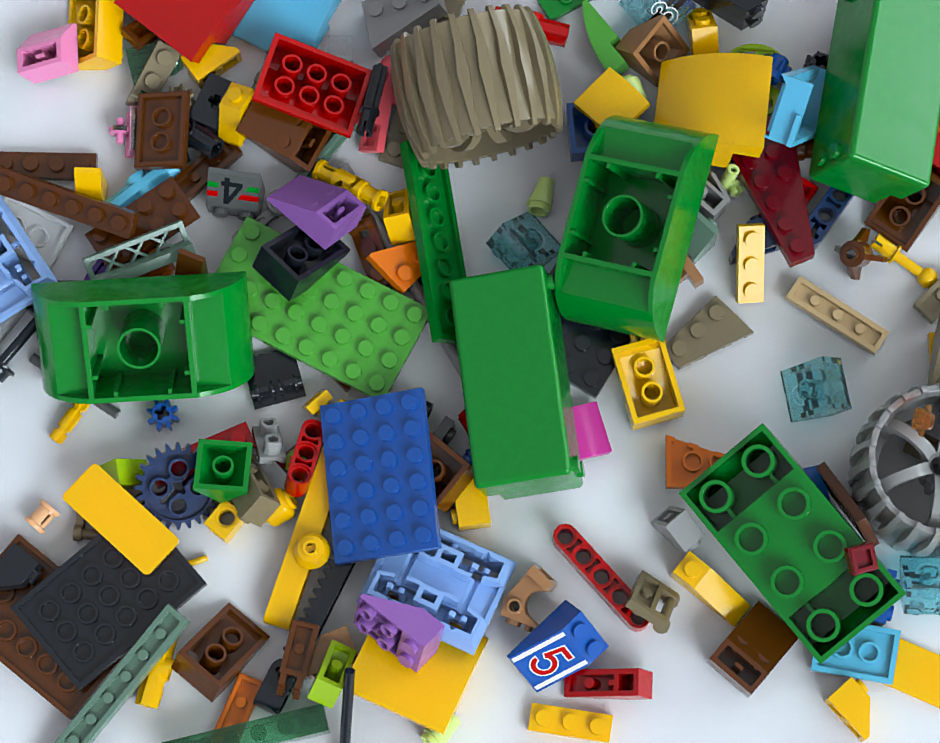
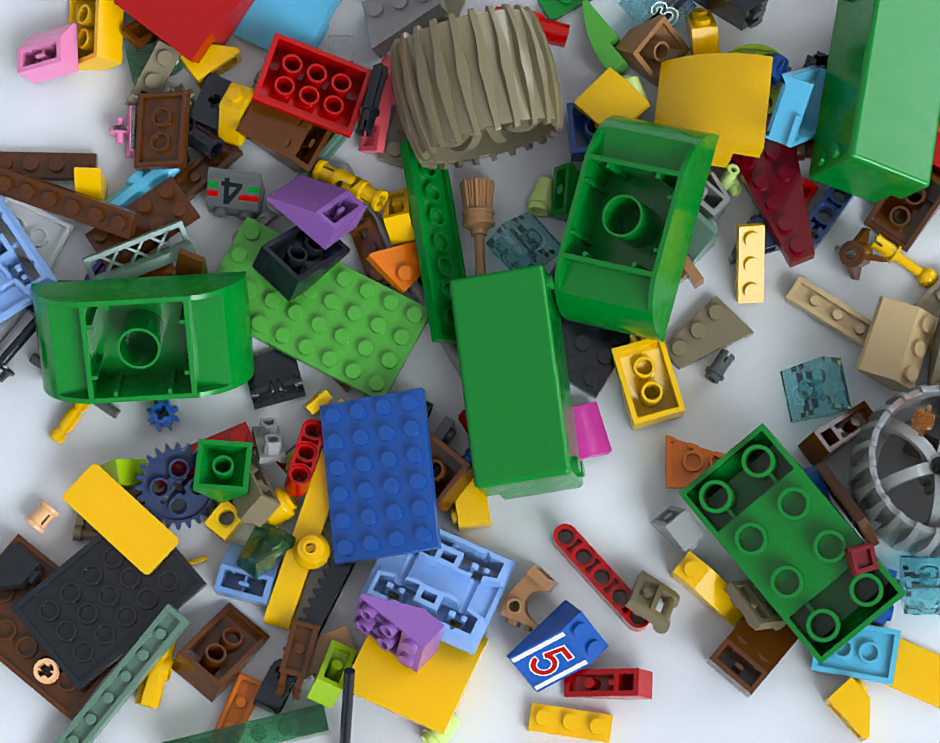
(48, 662): none -> light nougat bush
(241, 586): none -> medium blue slope
(263, 548): none -> clear green slope
(478, 214): none -> medium nougat piece
(563, 190): none -> green slope
(719, 366): none -> dark grey pin
(754, 606): none -> dark tan plate
(835, 434): none -> reddish brown slope
(896, 344): none -> tan slope

